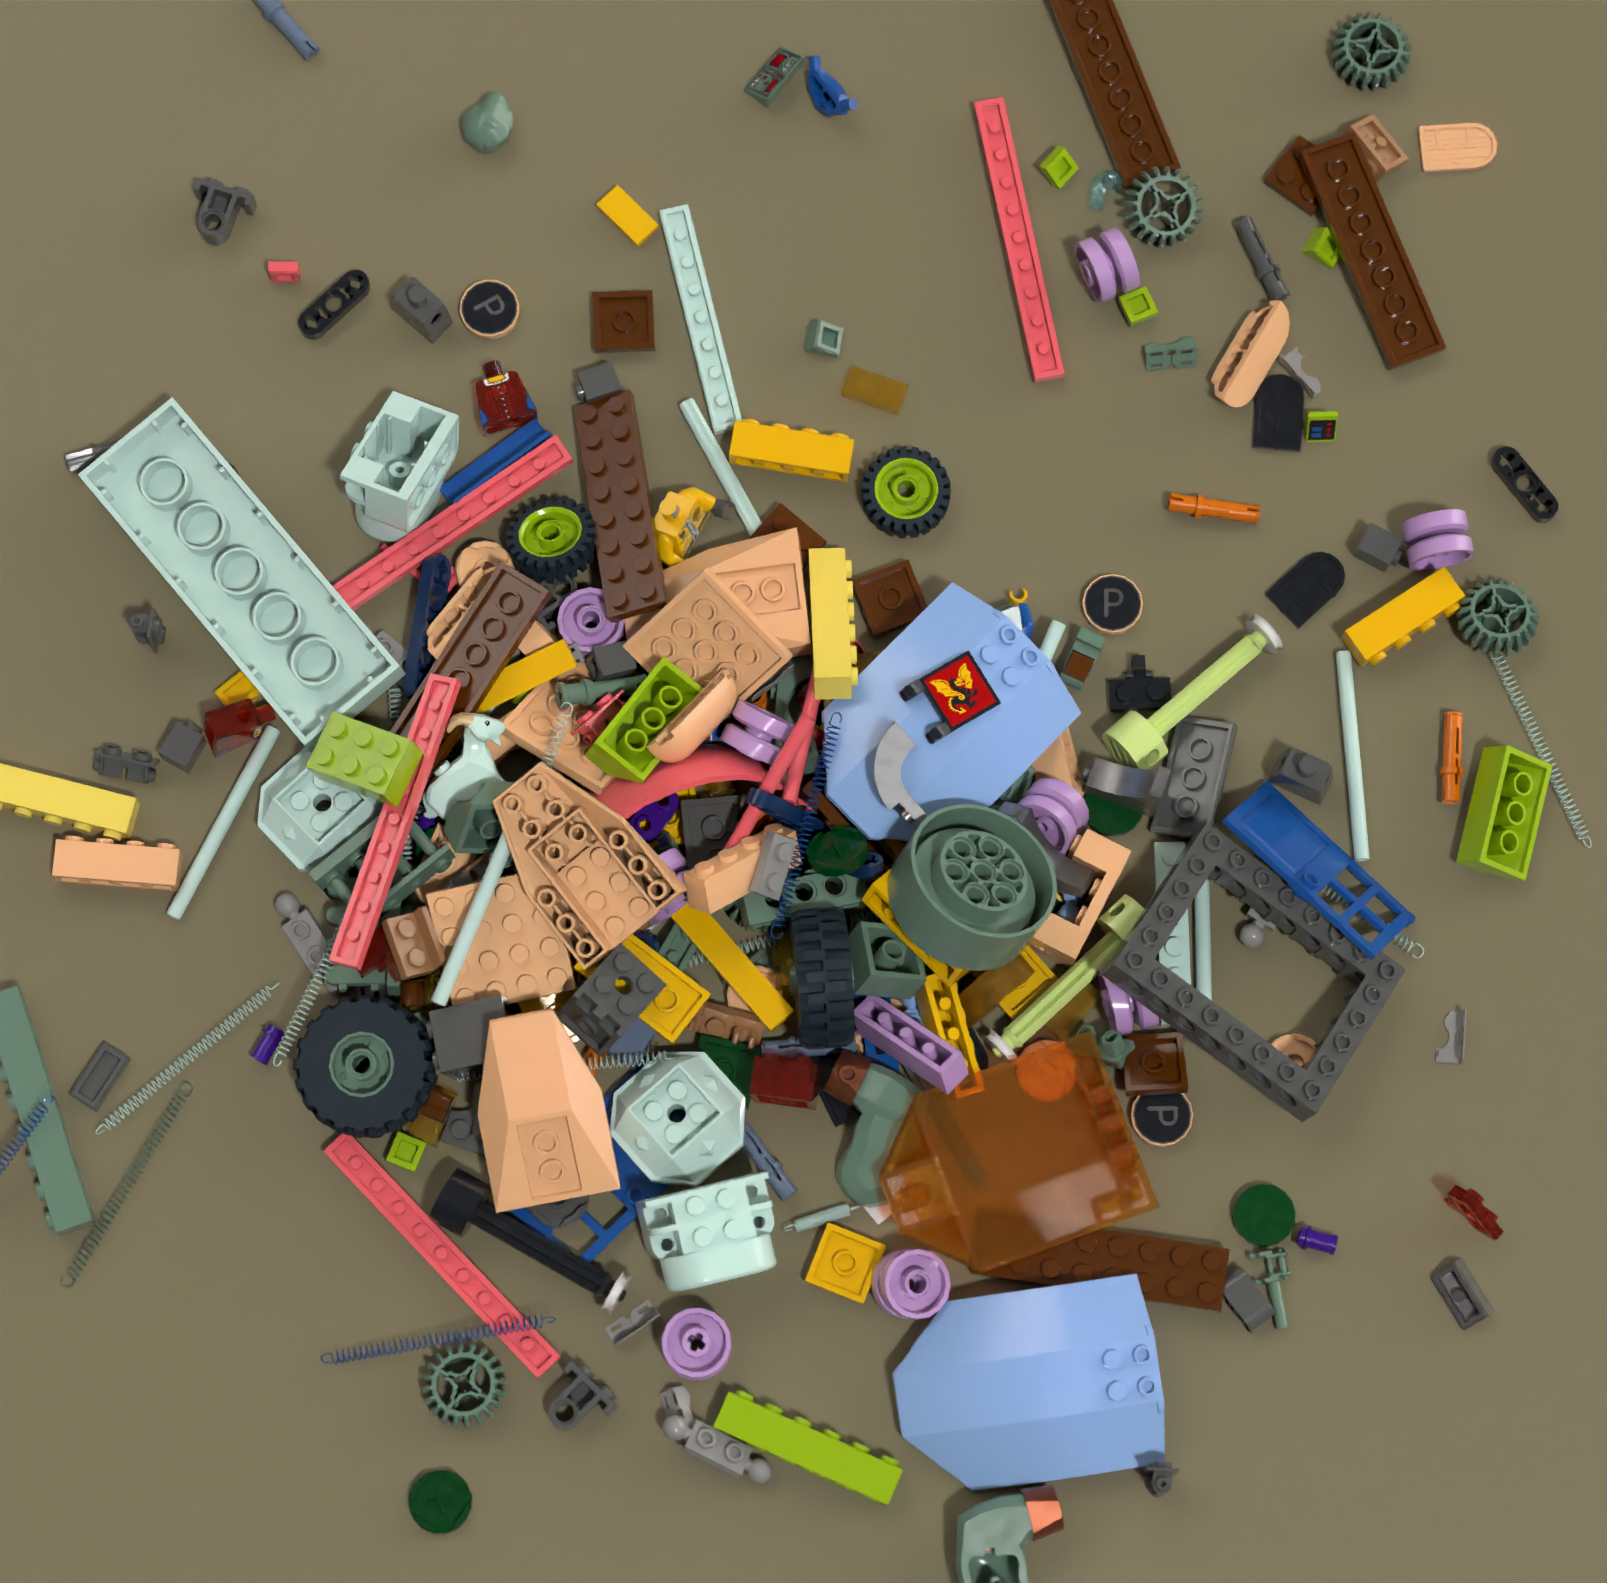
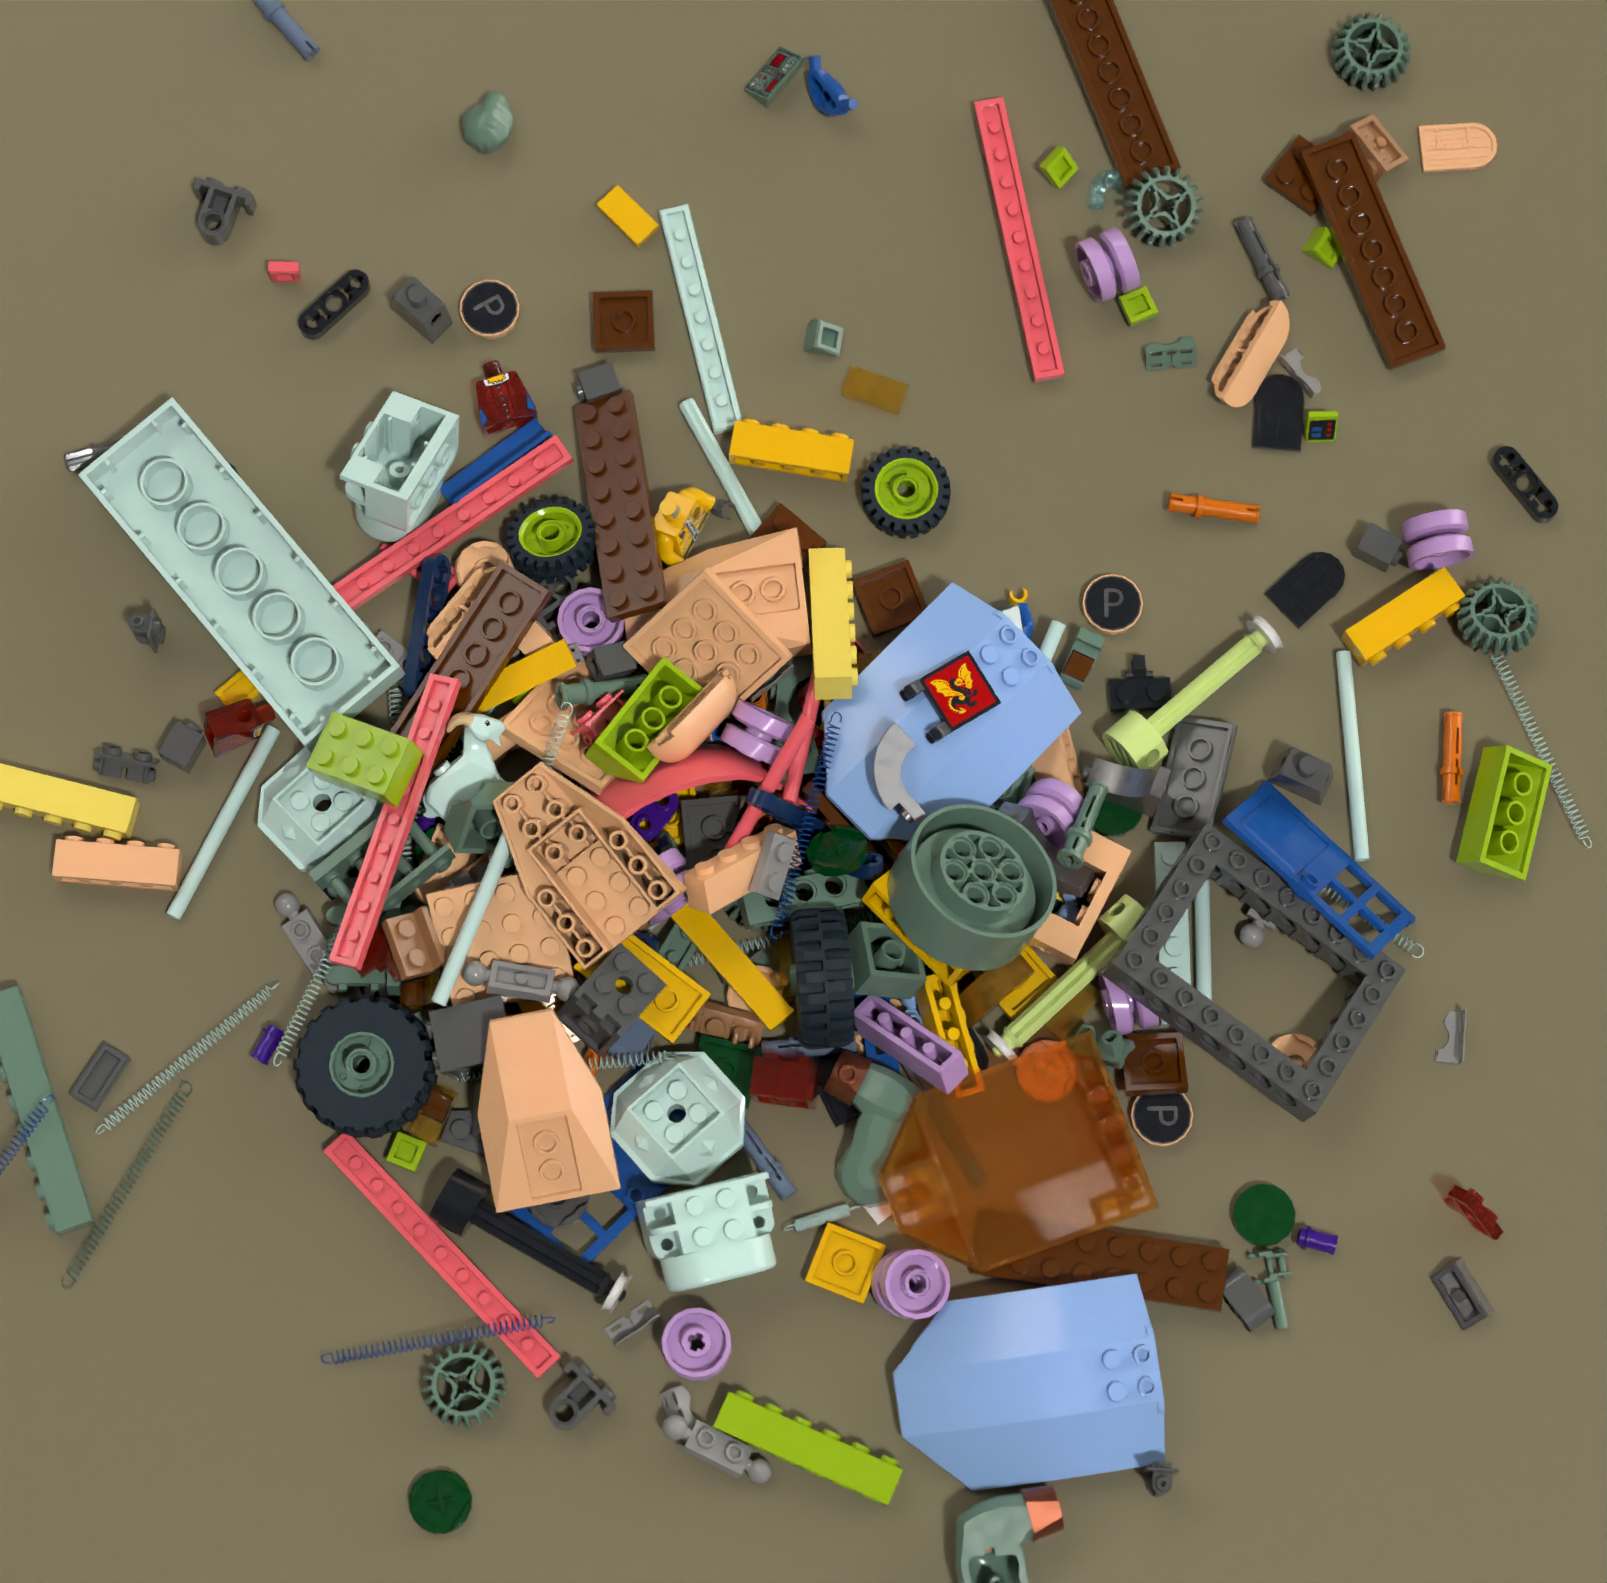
(520, 981): none -> light grey plate
(1080, 835): none -> sand green pin

